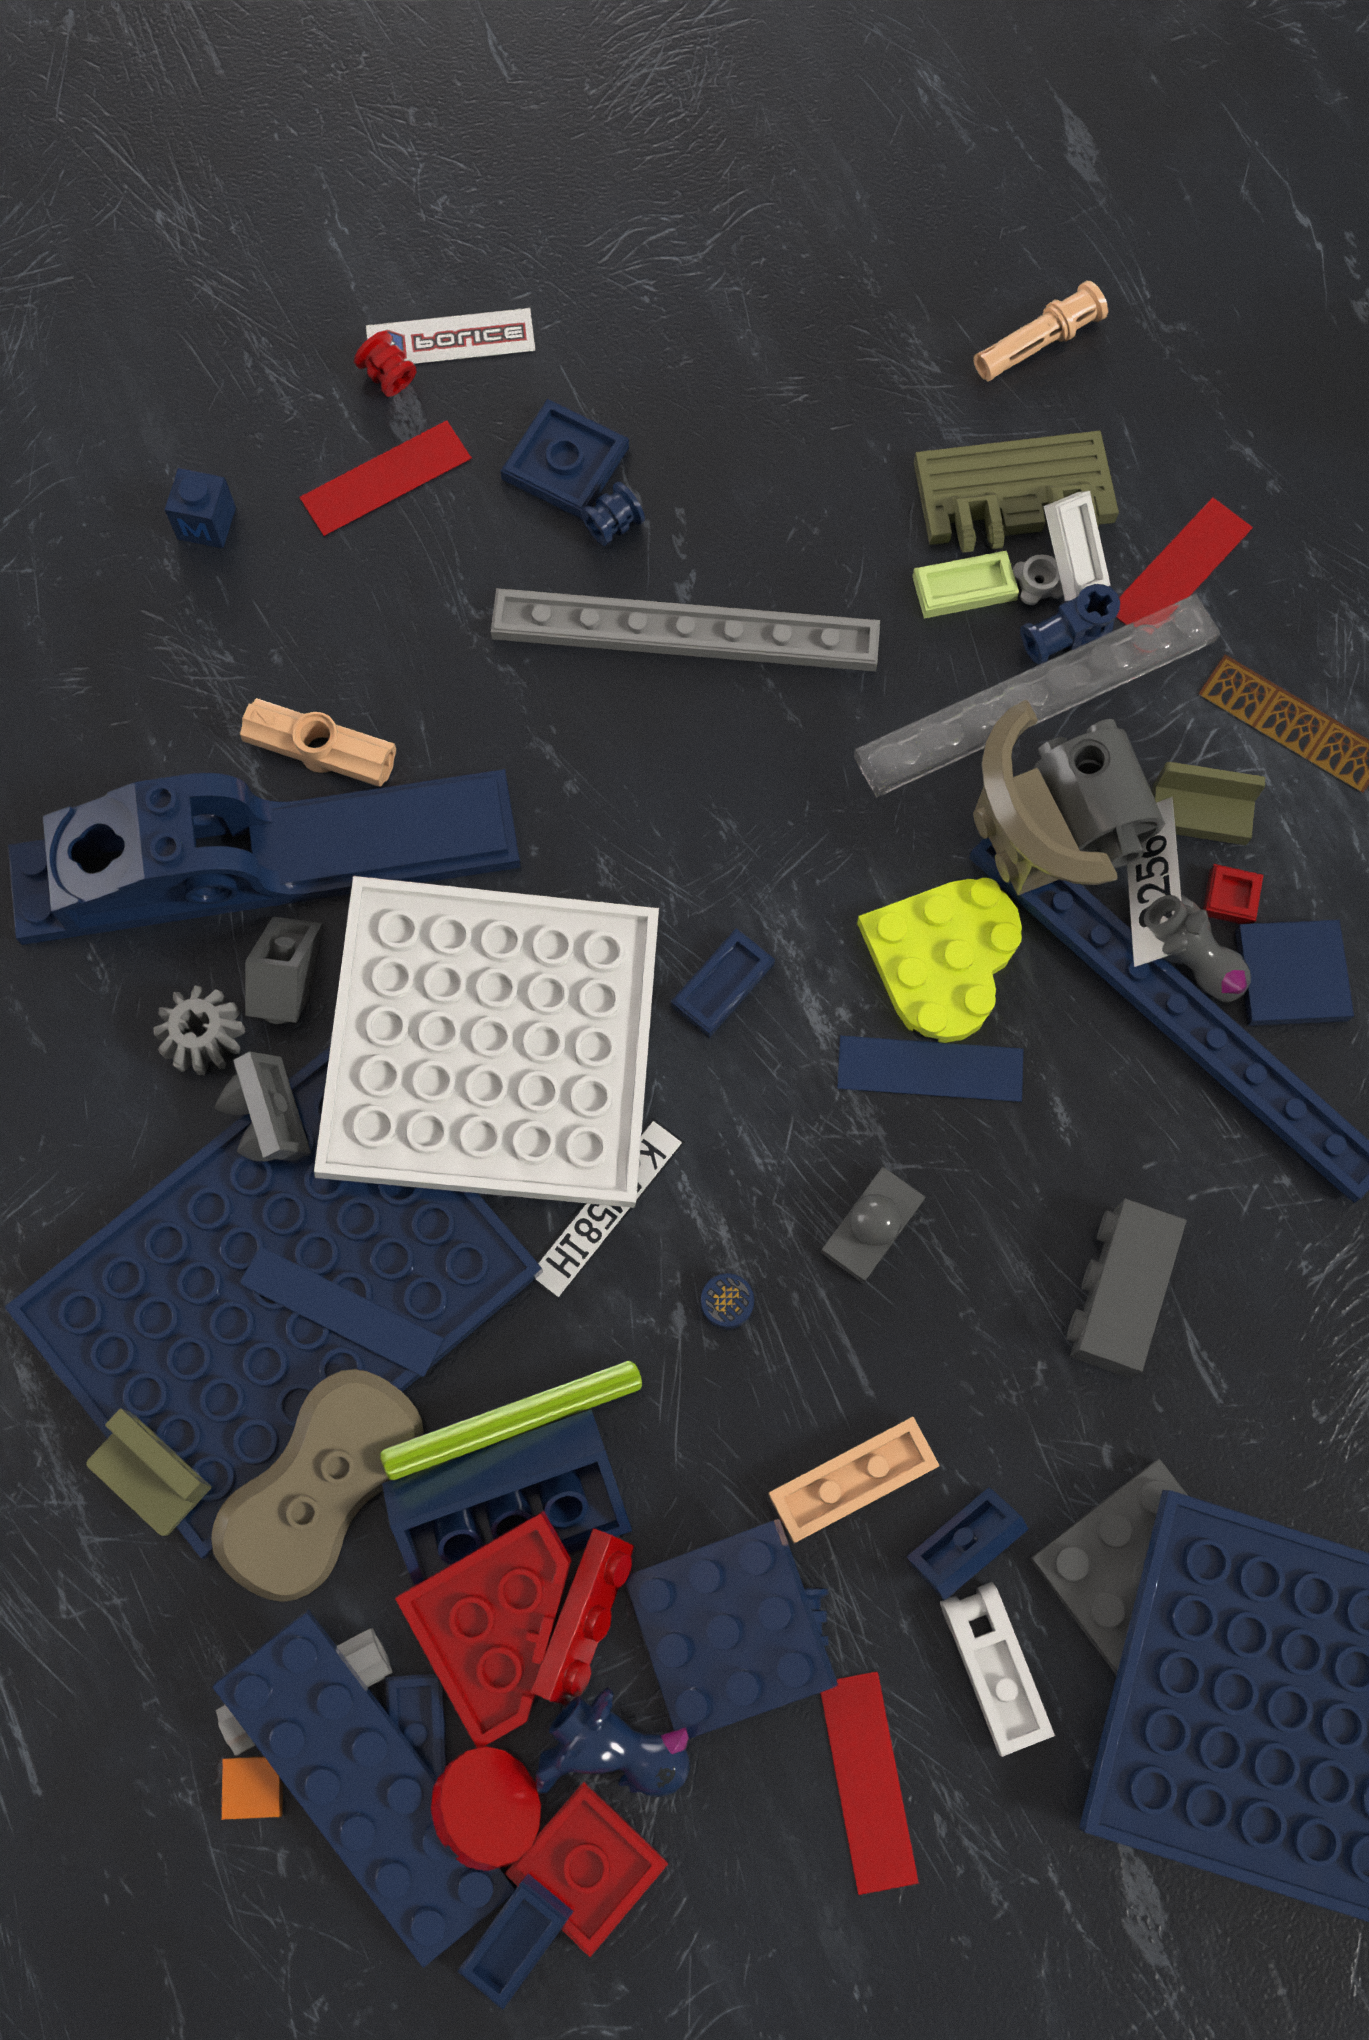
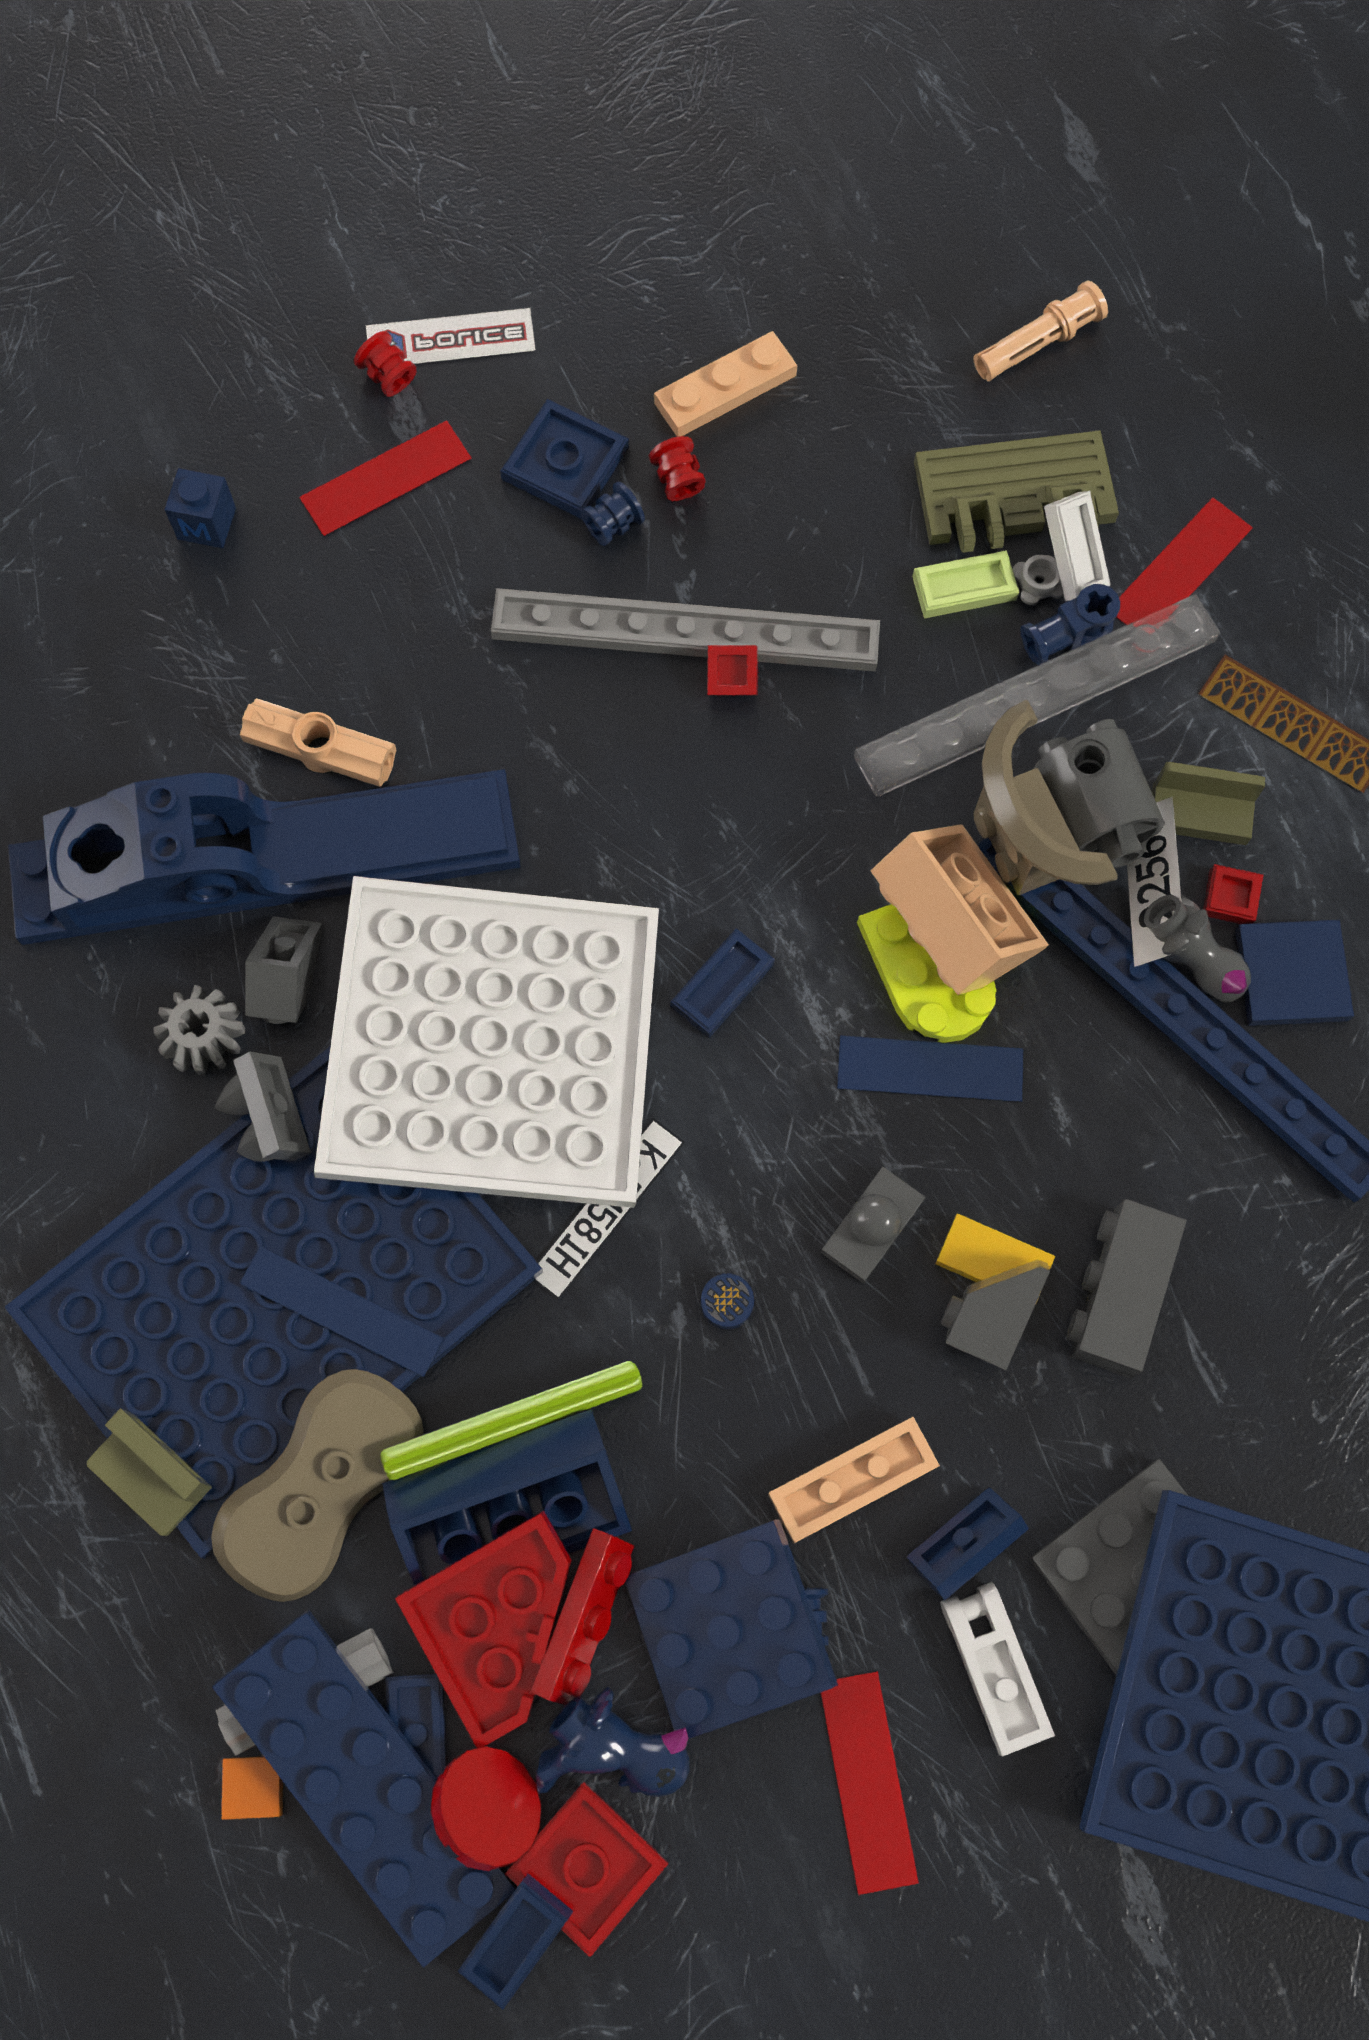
(678, 468): none -> red bush
(725, 384): none -> light nougat plate
(732, 670): none -> red plate
(957, 907): none -> light nougat slope
(983, 1252): none -> yellow tile
(995, 1313): none -> dark grey slope

